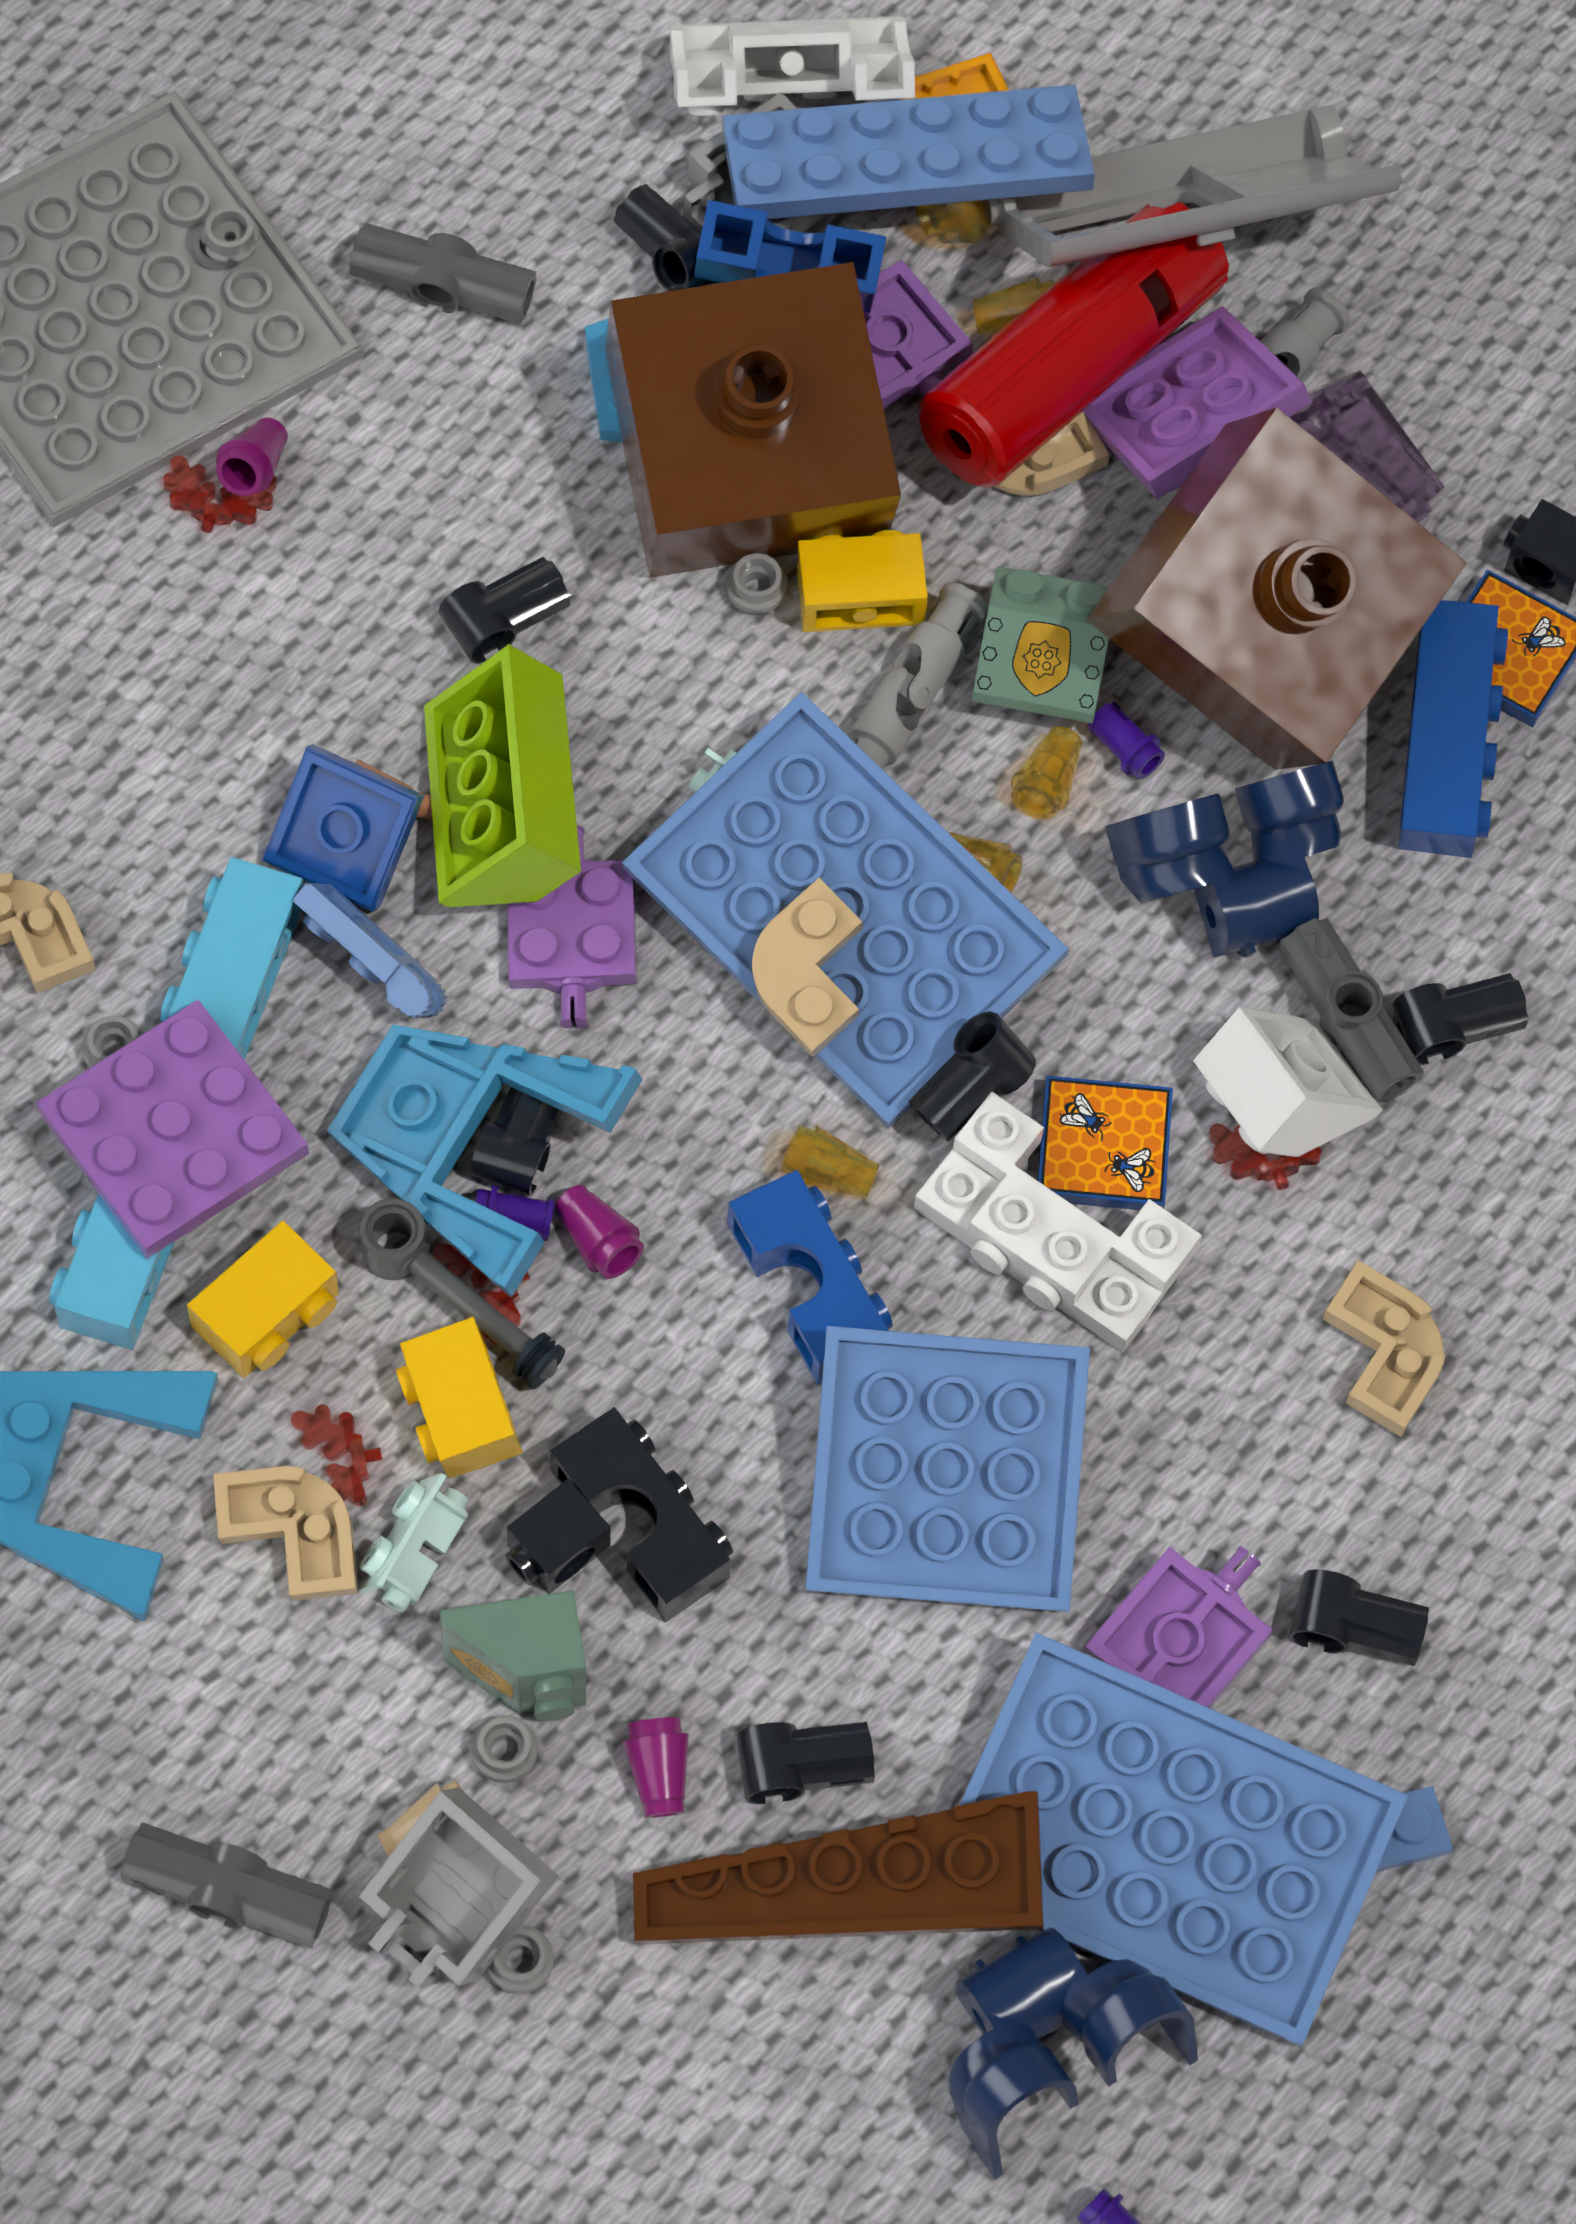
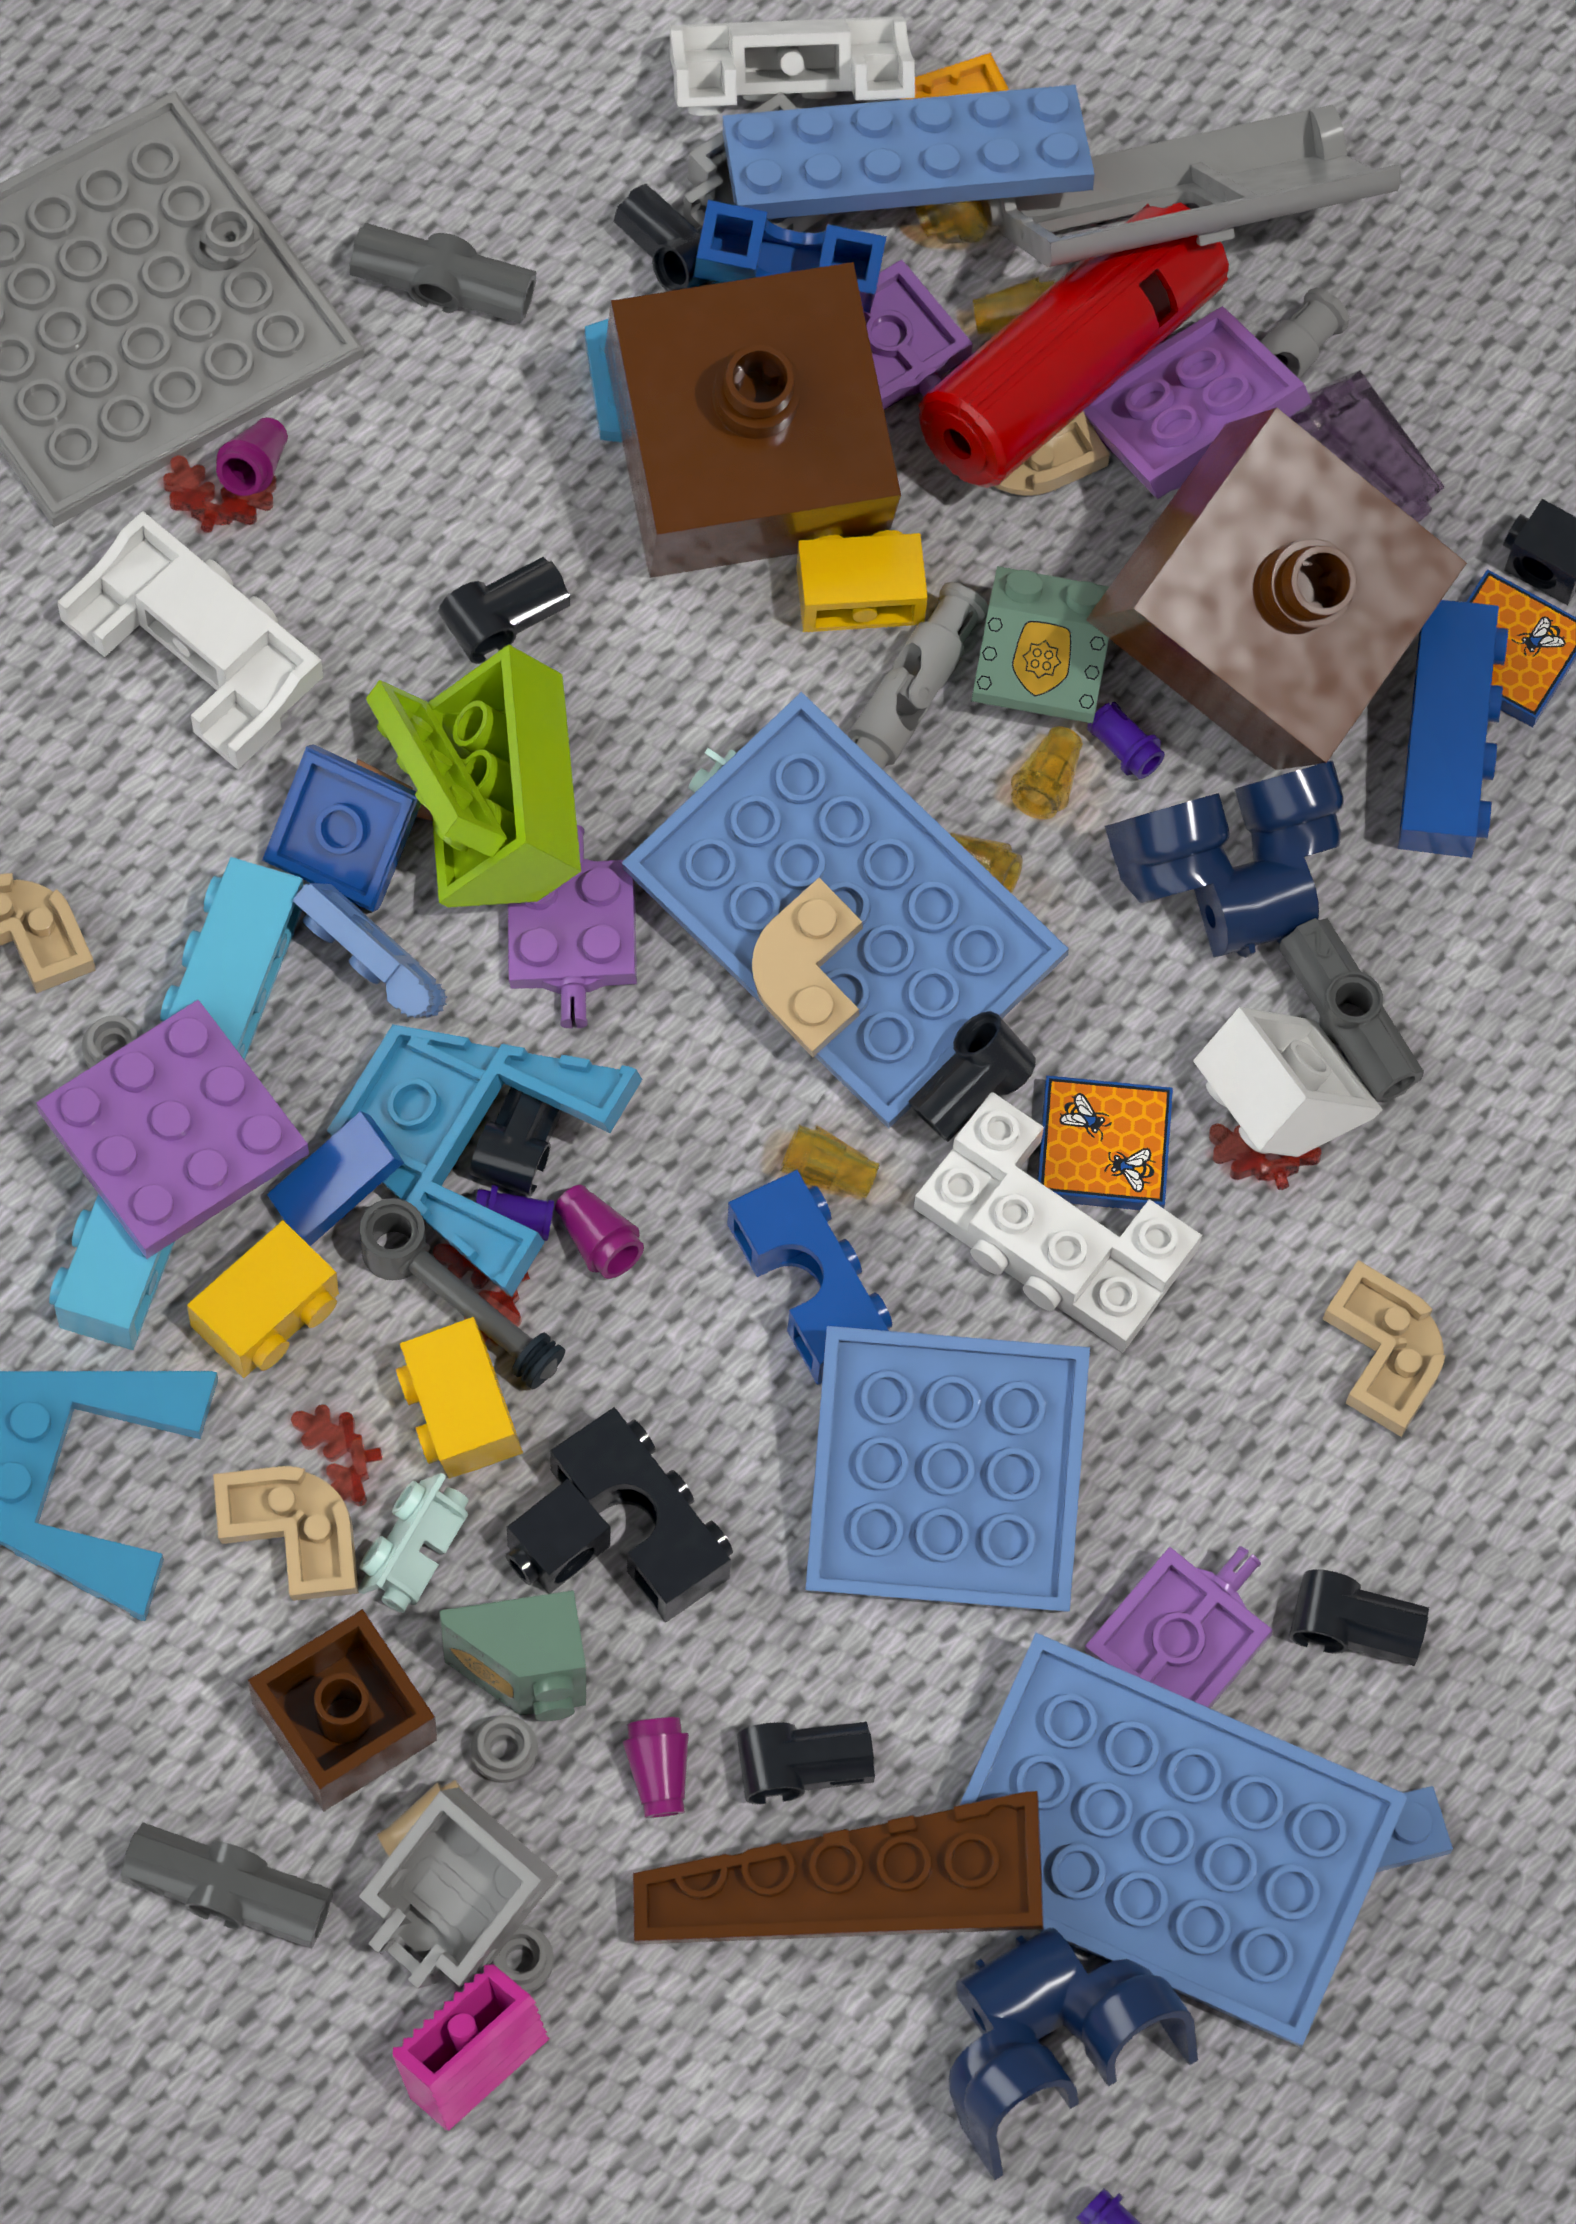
(205, 623): none -> white bracket
(335, 1178): none -> blue tile
(343, 1710): none -> reddish brown brick
(435, 770): none -> lime plate
(470, 2046): none -> dark pink brick
(756, 568): light grey plate -> none
(1447, 1020): black piece -> none

